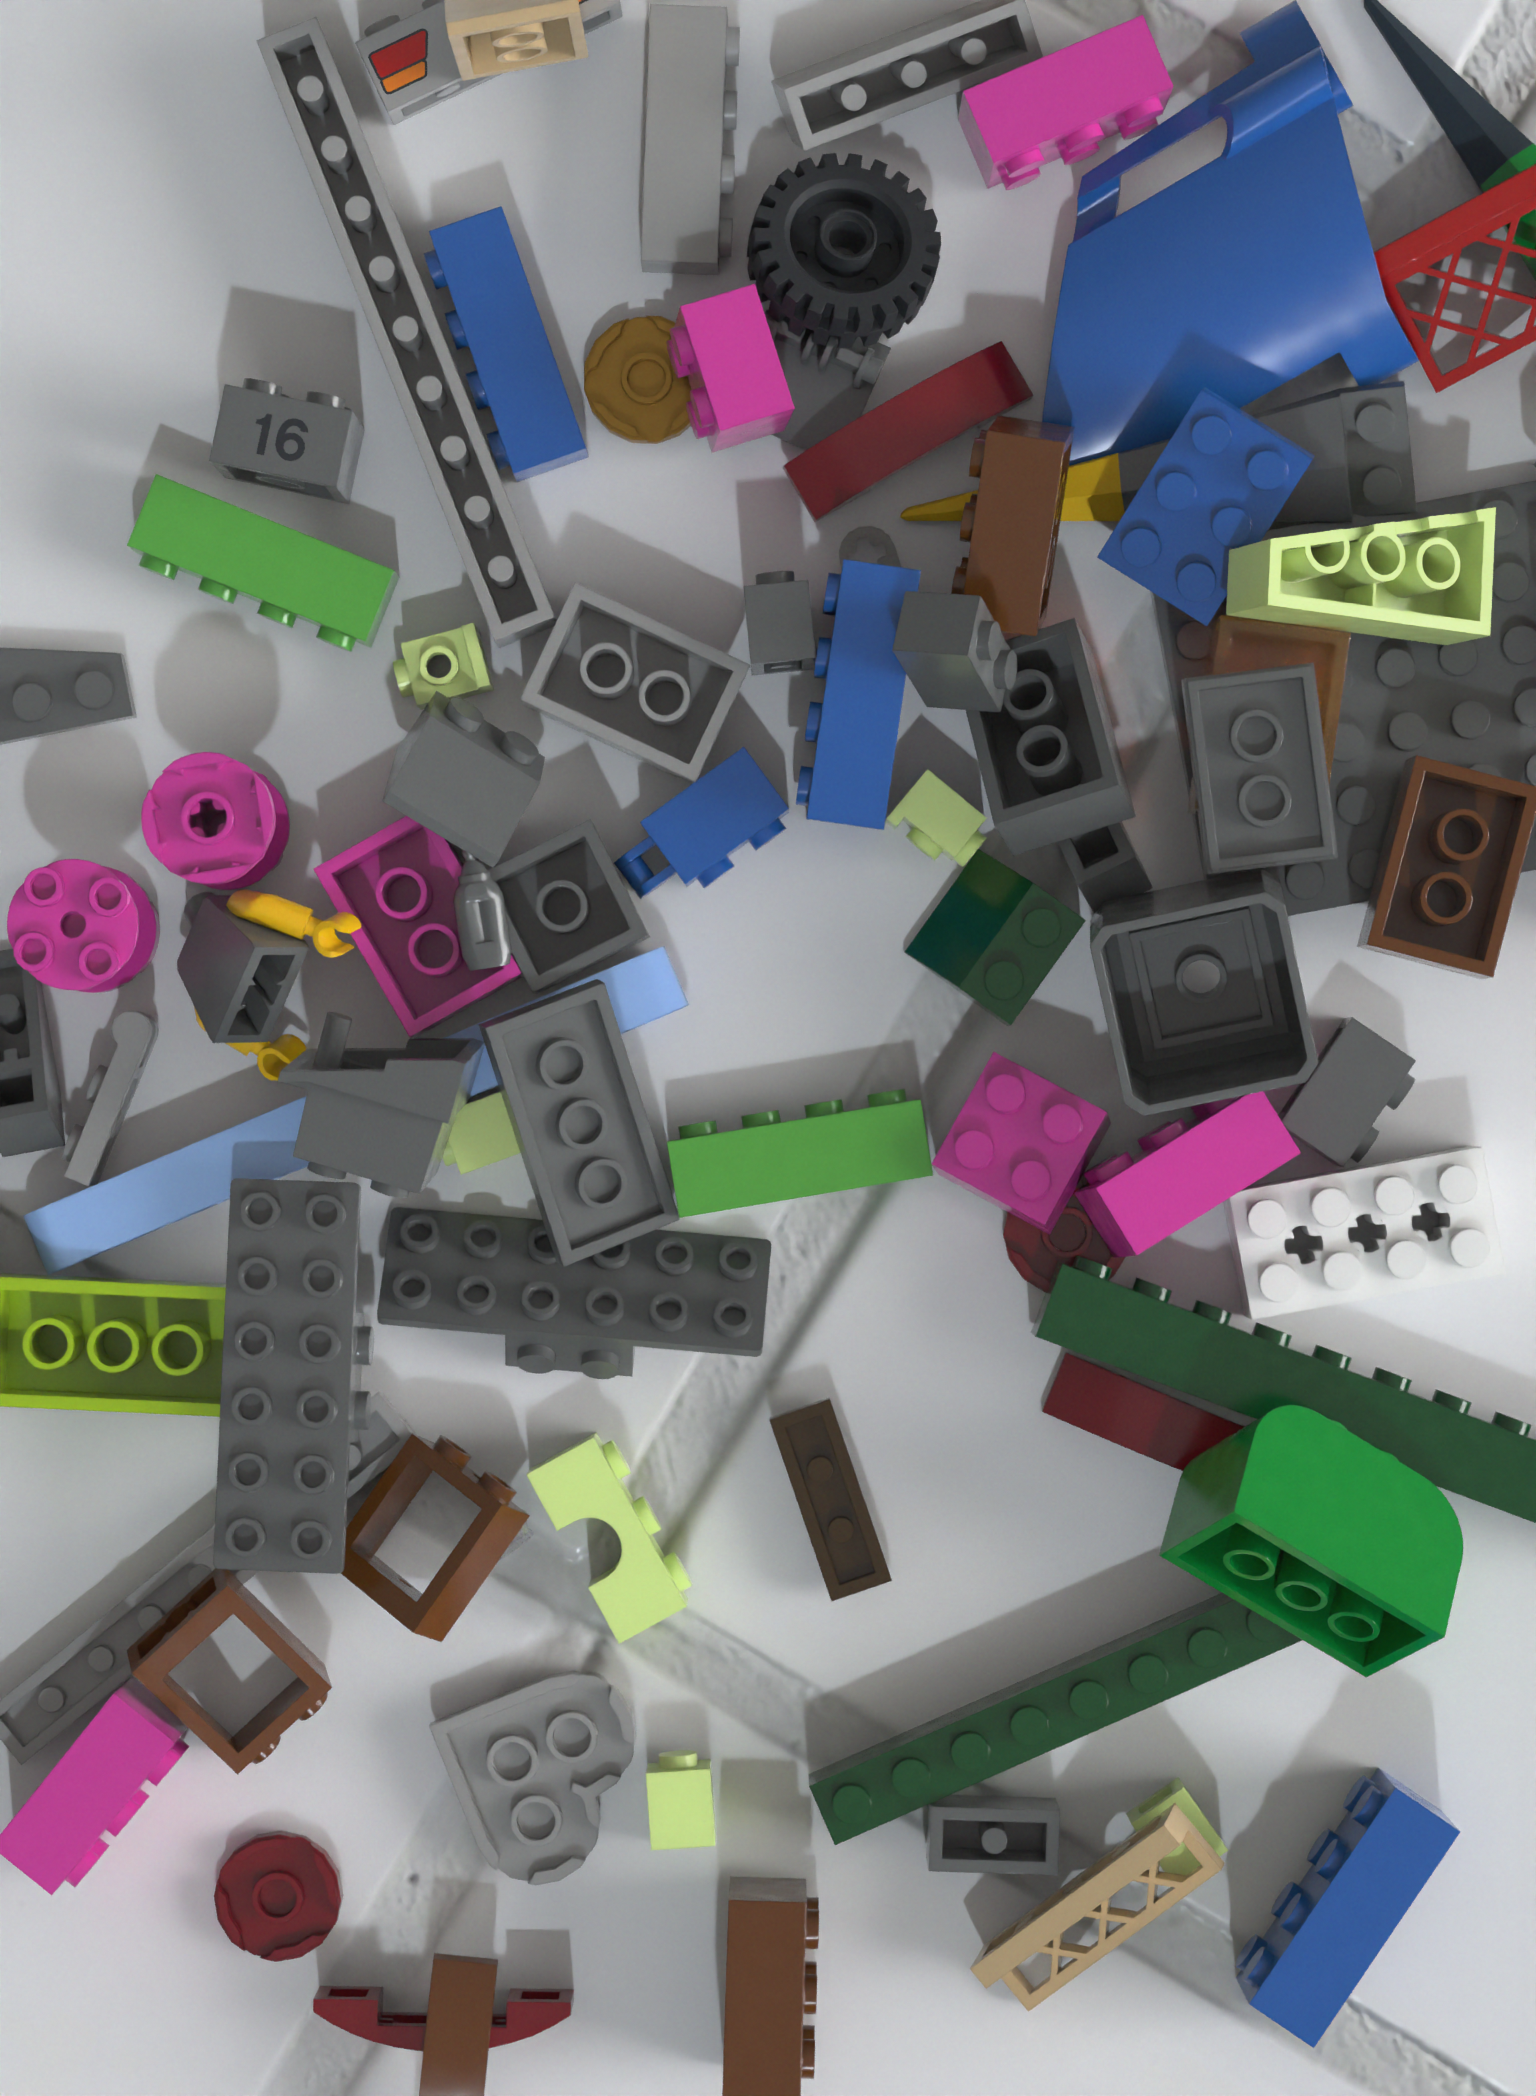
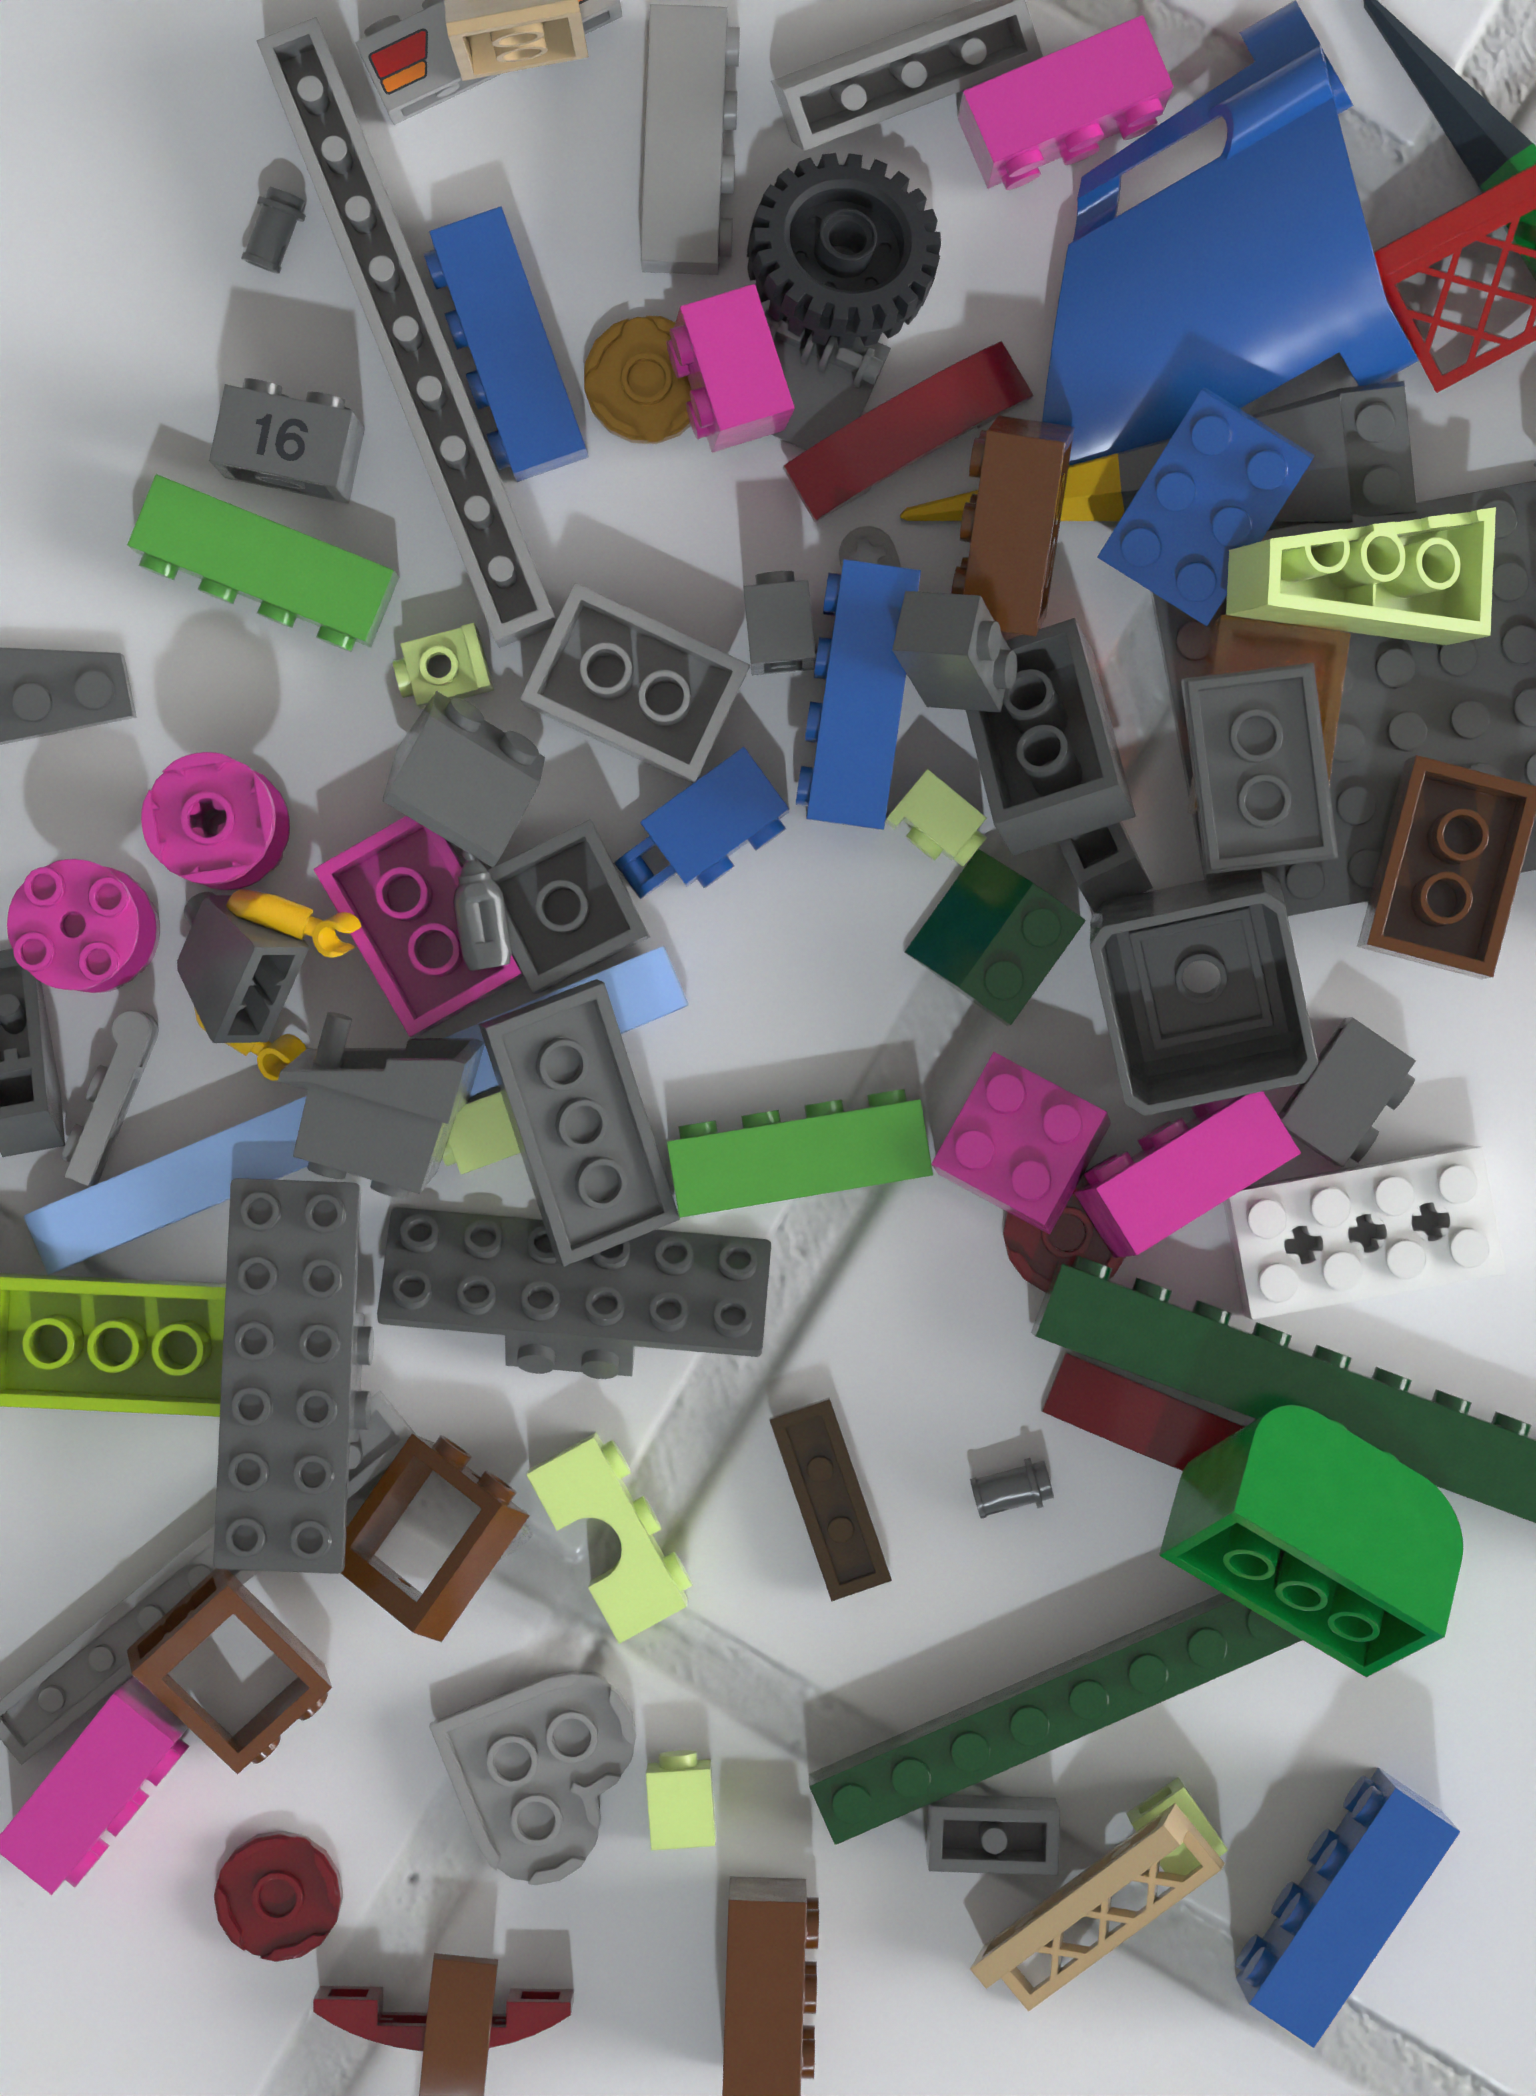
(273, 229): none -> dark grey pin
(1012, 1488): none -> dark grey pin

